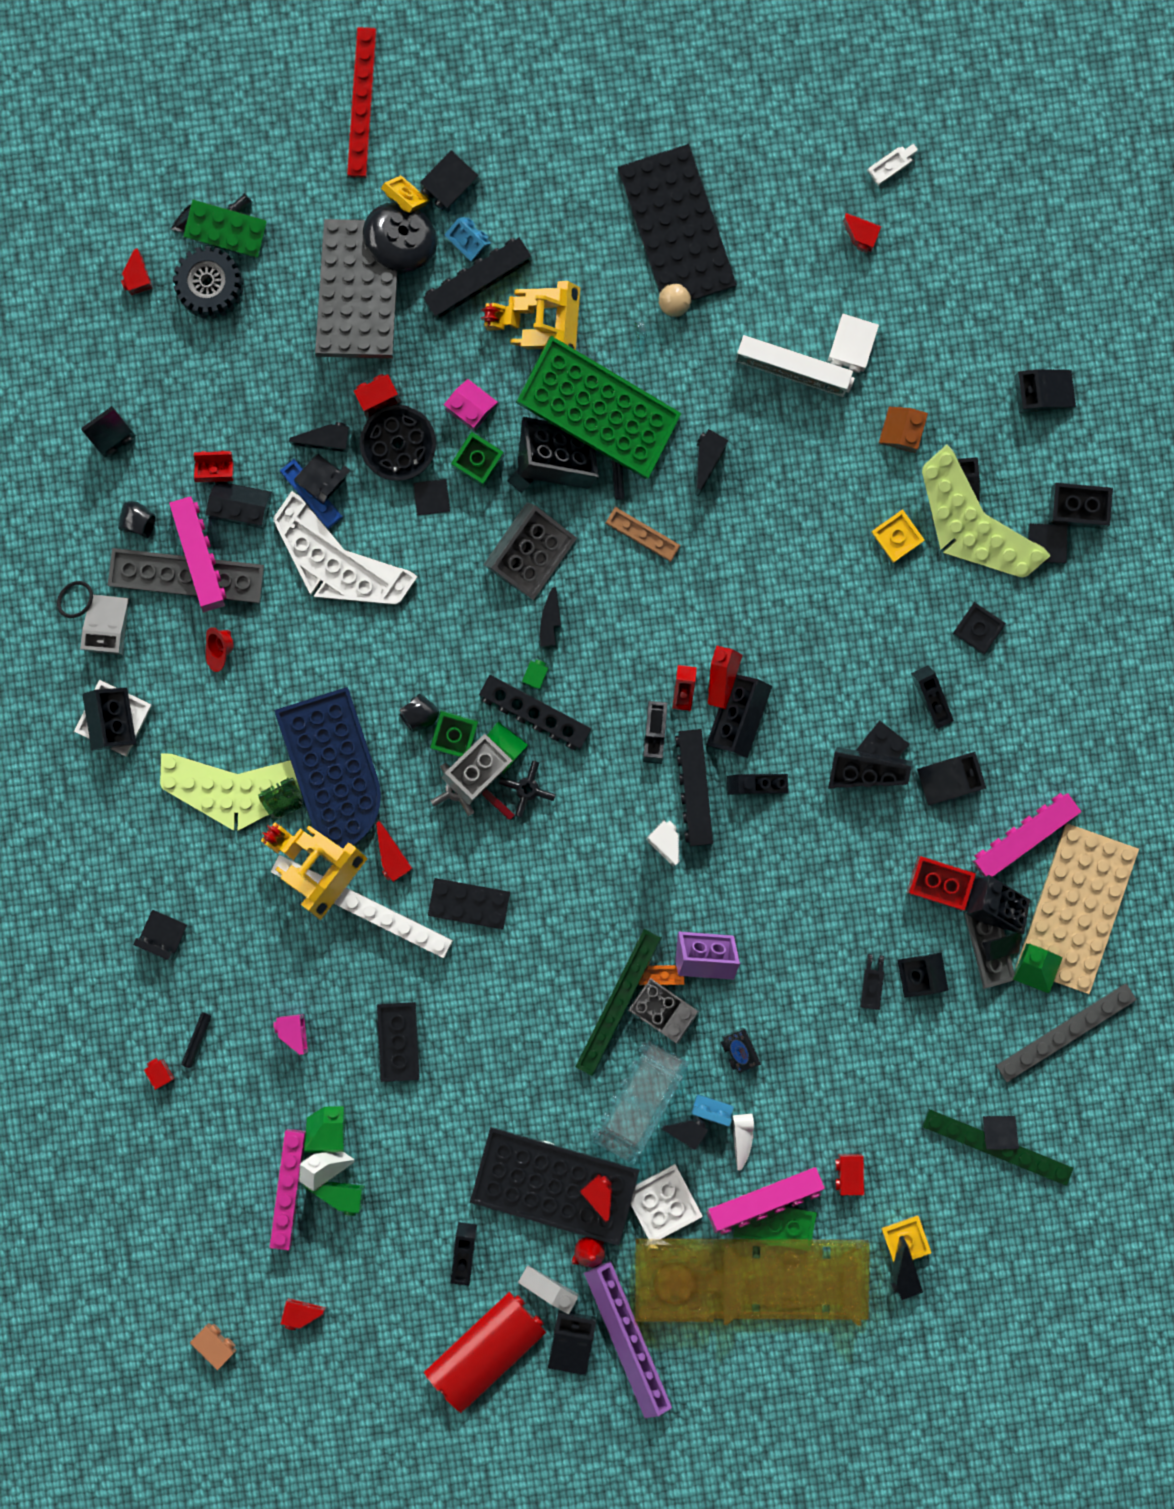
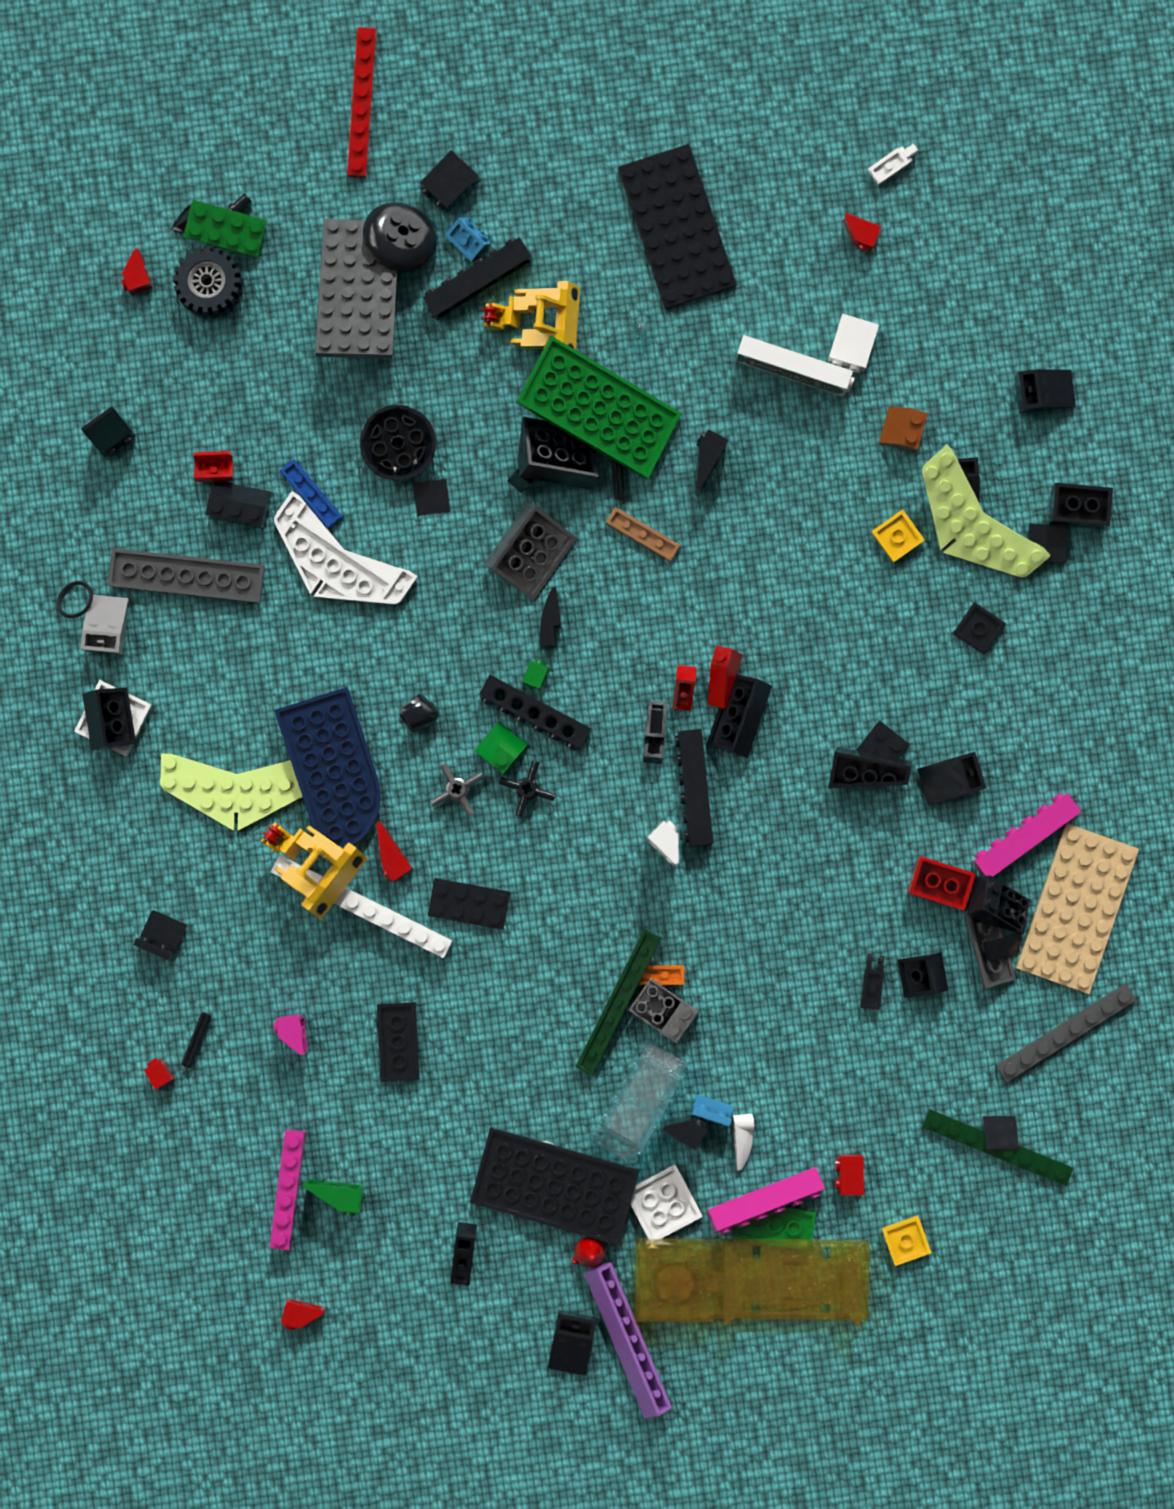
(136, 519): black piece -> none
(197, 554): dark pink brick -> none
(213, 1345): nougat brick -> none
(218, 646): red piece -> none
(282, 800): clear green hinge -> none
(321, 478): black bracket -> none
(323, 1167): white slope -> none
(325, 1130): green slope -> none
(328, 437): black slope -> none
(376, 394): red brick -> none
(404, 194): yellow plate -> none
(453, 733): green brick -> none
(470, 404): dark pink slope -> none
(476, 769): light grey slope -> none
(477, 459): green brick -> none
(485, 1352): red cylinder -> none
(497, 804): dark red tile -> none
(548, 1289): light grey slope -> none
(599, 1195): red slope -> none
(674, 300): tan hair -> none
(706, 955): medium lavender slope -> none
(741, 1050): black slope -> none
(757, 784): black slope -> none
(904, 1272): black slope -> none
(932, 696): black slope -> none
(1037, 968): green slope -> none

